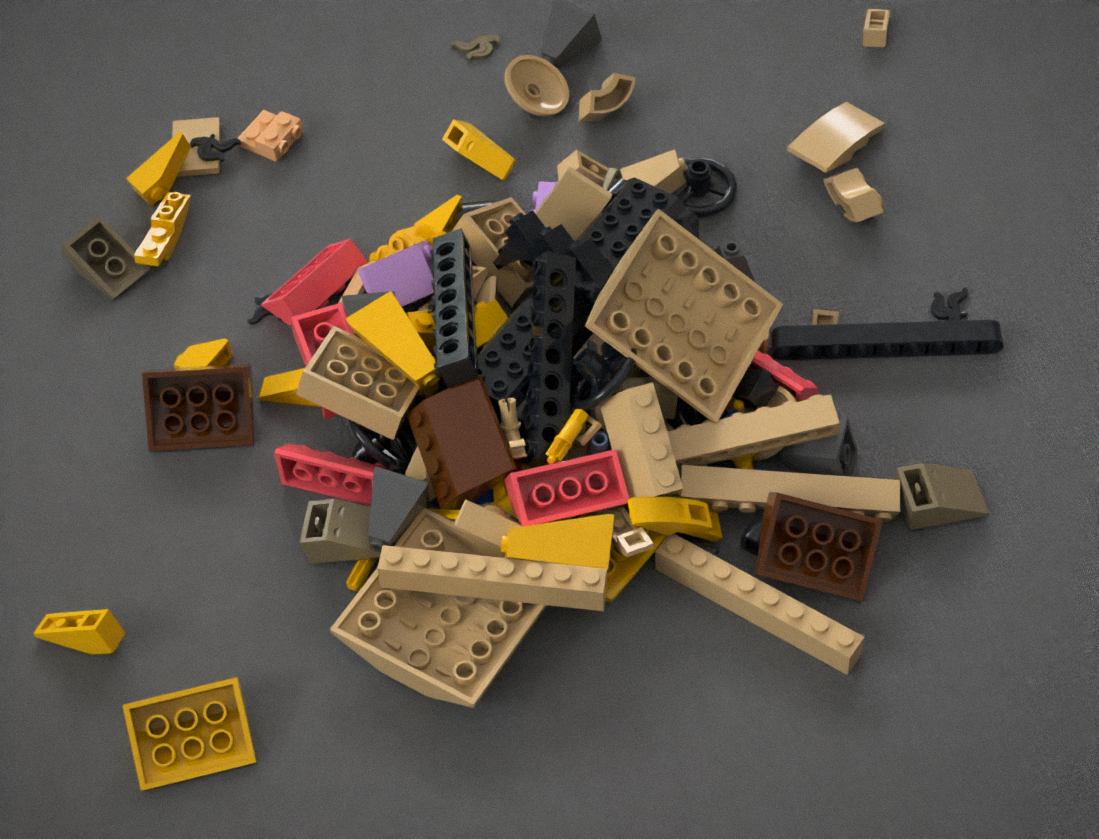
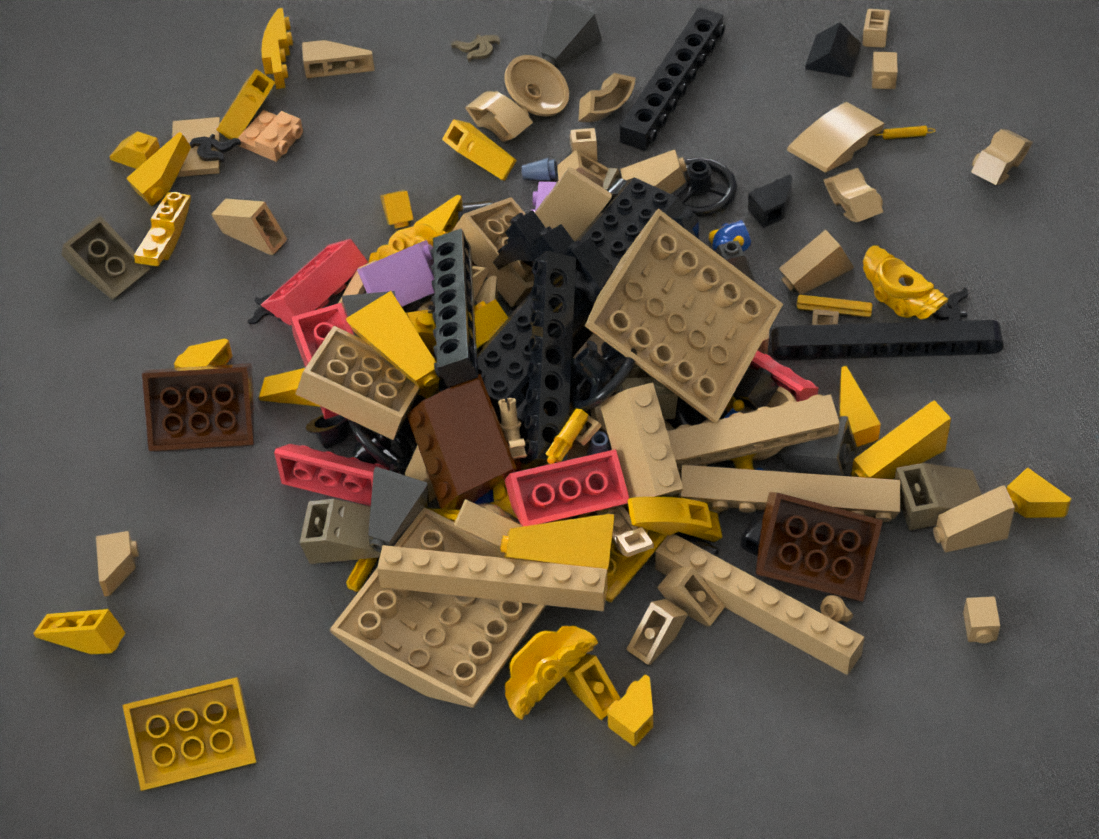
(115, 559): none -> tan slope
(135, 150): none -> yellow slope
(245, 105): none -> yellow slope
(250, 223): none -> tan slope
(276, 47): none -> yellow slope
(330, 430): none -> black piece
(333, 58): none -> tan slope
(397, 208): none -> yellow slope
(499, 115): none -> tan brick
(540, 170): none -> sand blue cone
(544, 664): none -> yellow piece
(584, 141): none -> tan brick
(592, 685): none -> yellow slope
(633, 713): none -> yellow slope
(656, 630): none -> tan slope
(671, 79): none -> black brick
(691, 594): none -> tan slope
(730, 232): none -> blue piece
(770, 201): none -> black slope
(815, 264): none -> tan slope
(834, 51): none -> black slope
(834, 608): none -> tan plate
(844, 307): none -> yellow axle
(859, 412): none -> yellow slope
(884, 70): none -> tan brick
(905, 132): none -> yellow piece
(908, 444): none -> yellow slope
(915, 298): none -> yellow piece
(976, 521): none -> tan slope
(981, 619): none -> tan brick
(1003, 153): none -> tan brick
(1037, 497): none -> yellow slope

